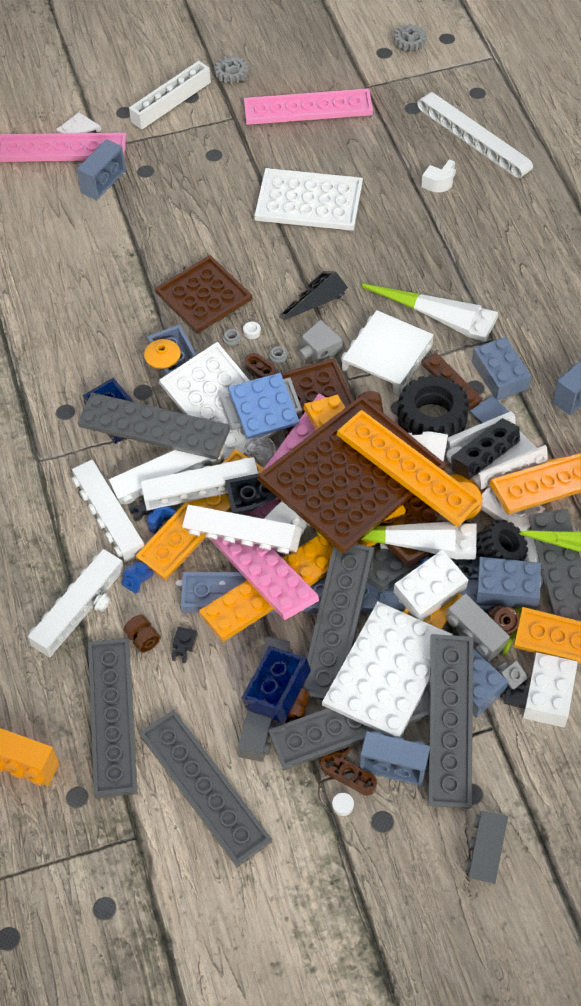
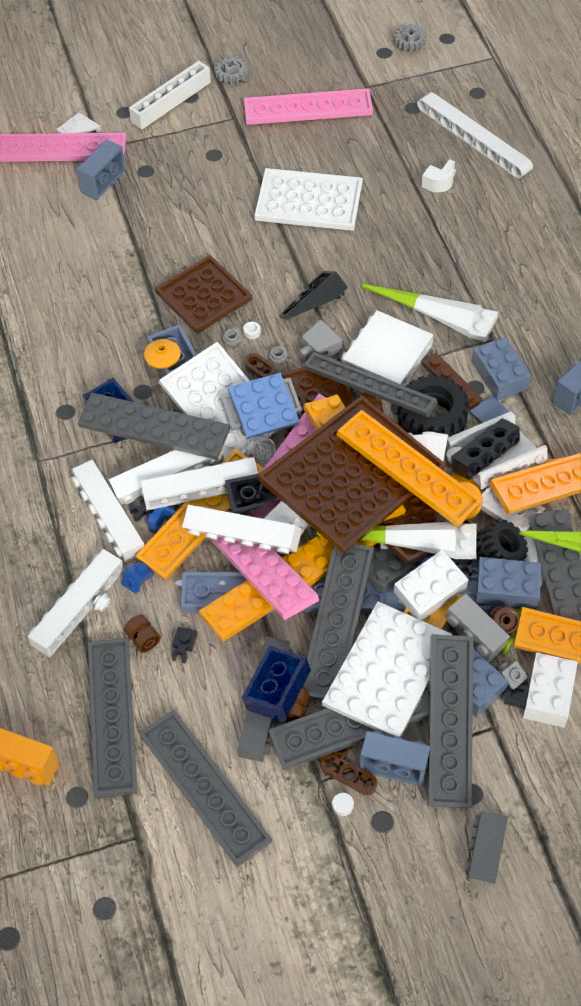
(371, 384): none -> dark grey plate

